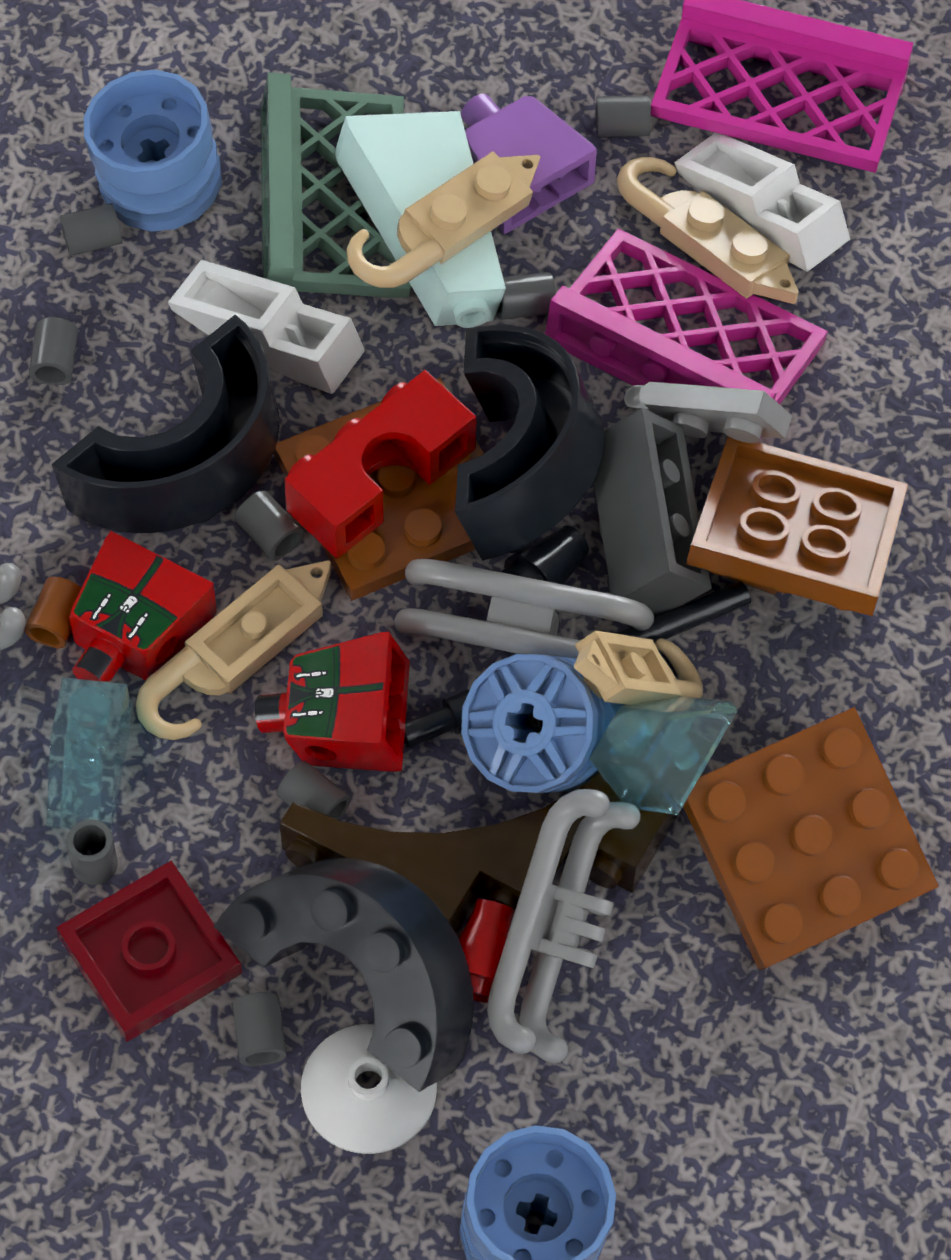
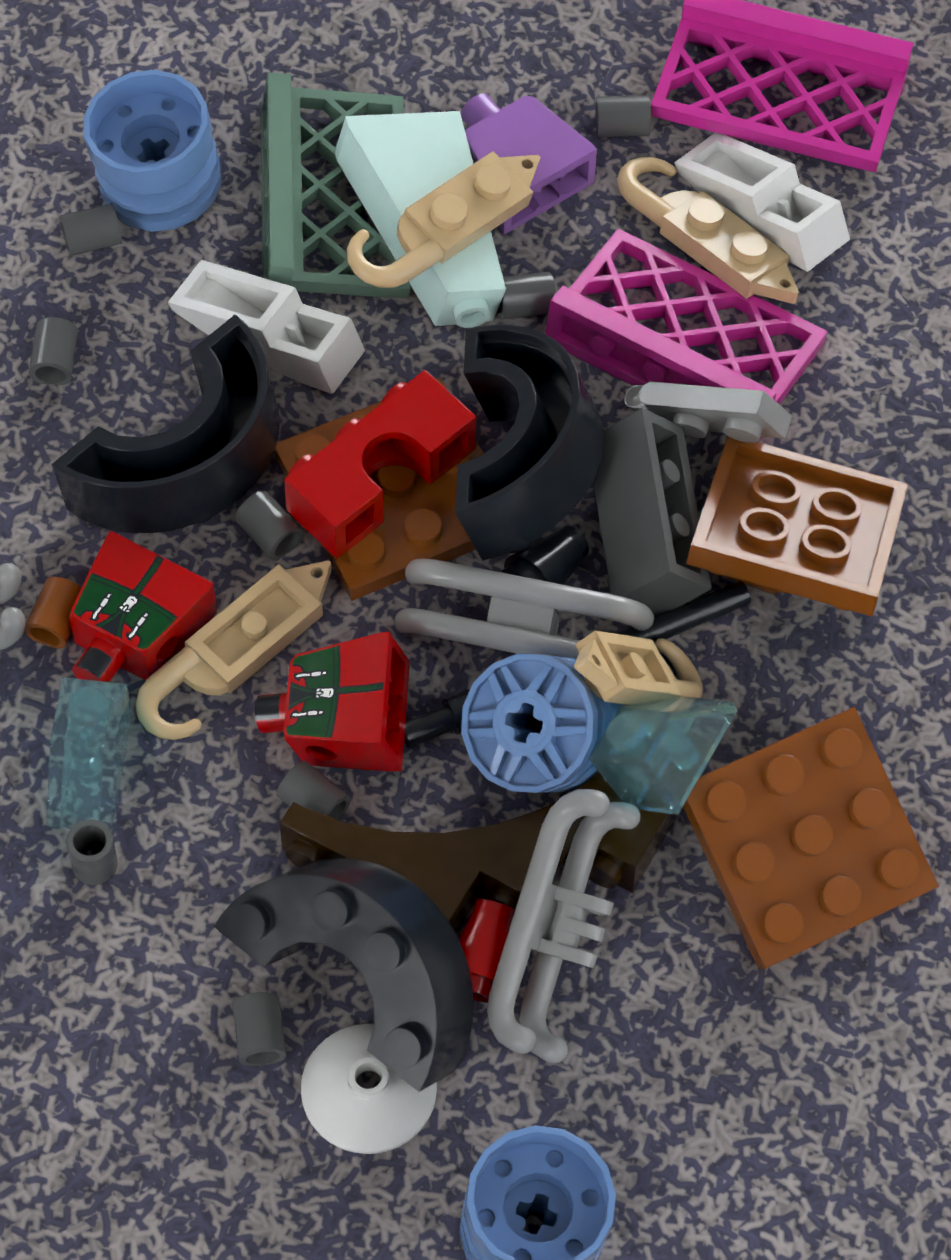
(149, 950): dark red plate -> none

